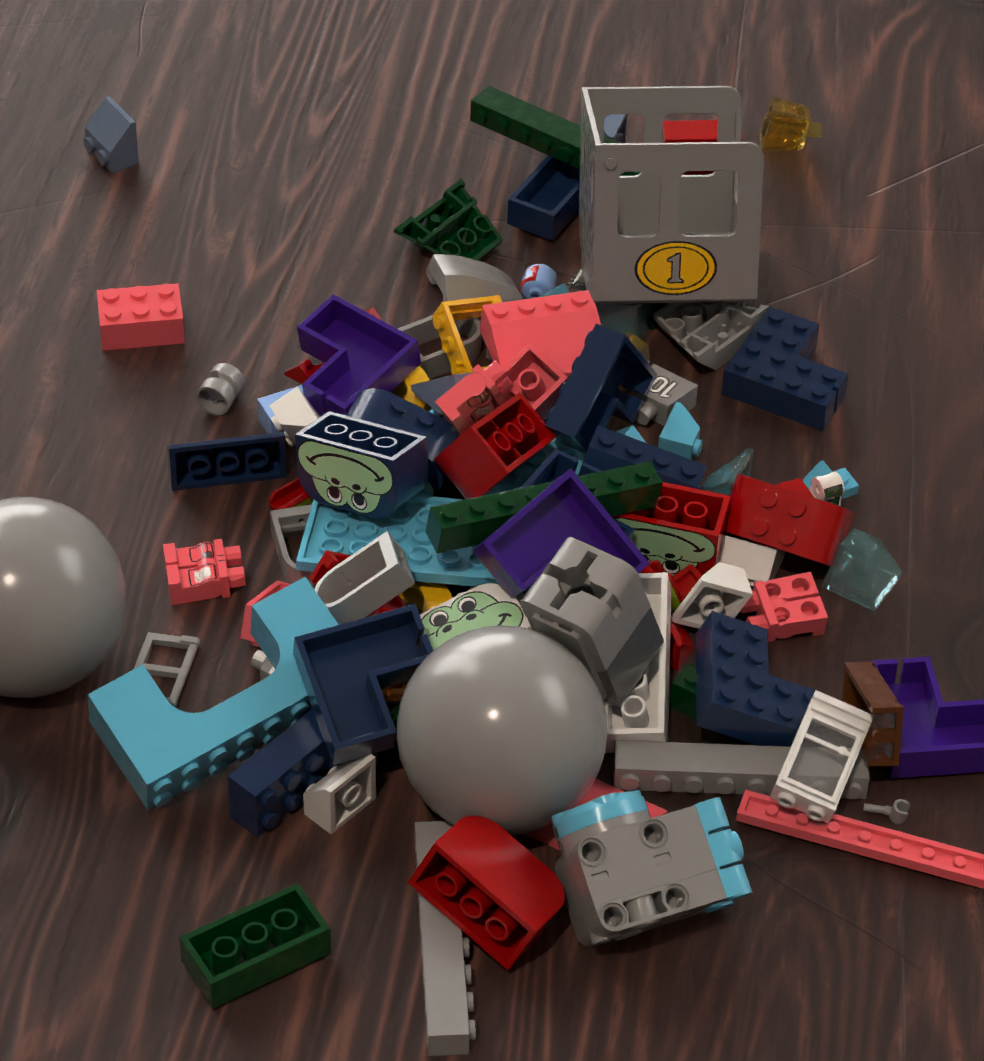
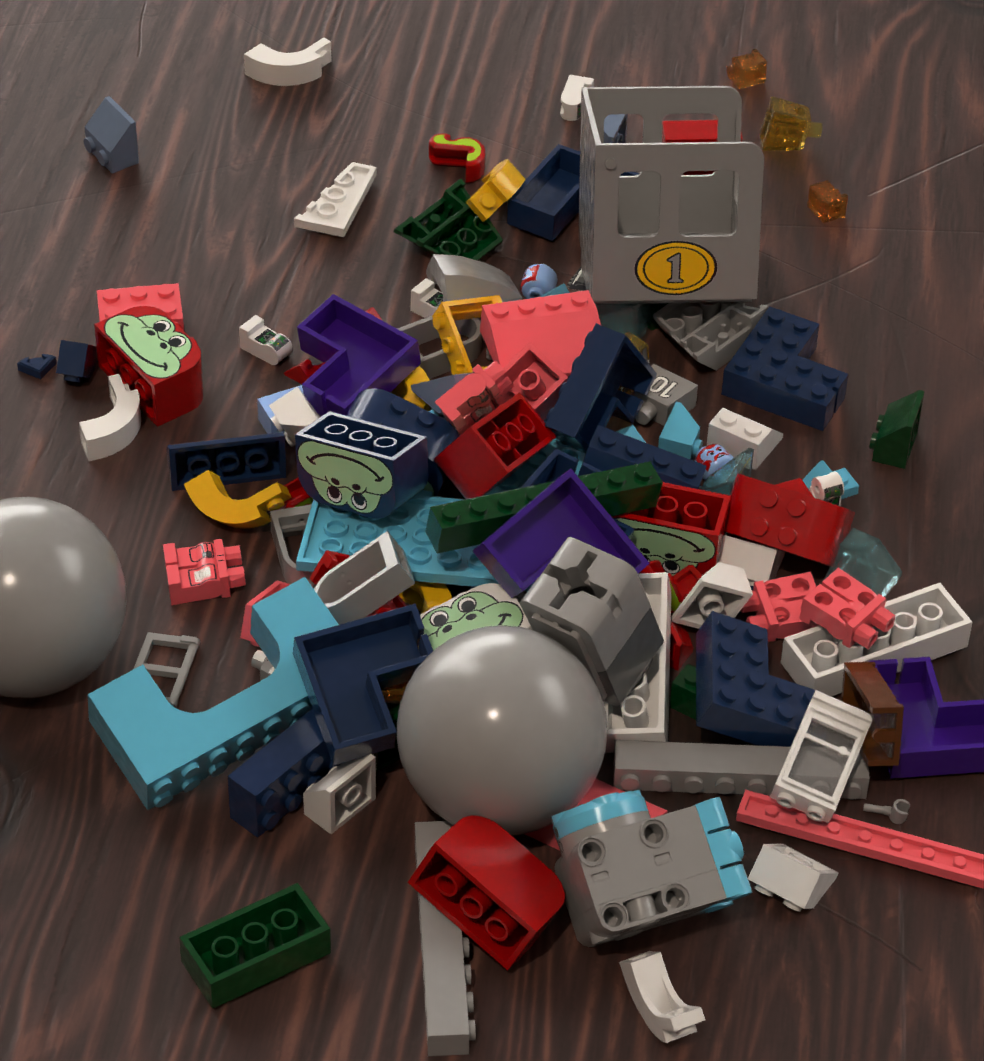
(38, 366): none -> dark blue tile
(76, 360): none -> dark blue slope
(115, 429): none -> white arch
(154, 358): none -> brick
(213, 500): none -> yellow arch
(220, 389): light grey wheel -> none
(263, 341): none -> white leg
(287, 68): none -> white arch
(338, 203): none -> white wing
(425, 298): none -> white leg
(459, 152): none -> red animal
(498, 188): none -> yellow arch
(530, 125): dark green brick -> none
(571, 97): none -> white leg
(656, 998): none -> white arch
(714, 457): none -> light blue head
(738, 433): none -> white slope
(747, 69): none -> clear orange brick
(791, 876): none -> white slope
(827, 201): none -> clear orange brick
(847, 610): none -> coral hips
(897, 431): none -> dark green slope
(924, 626): none -> white brick

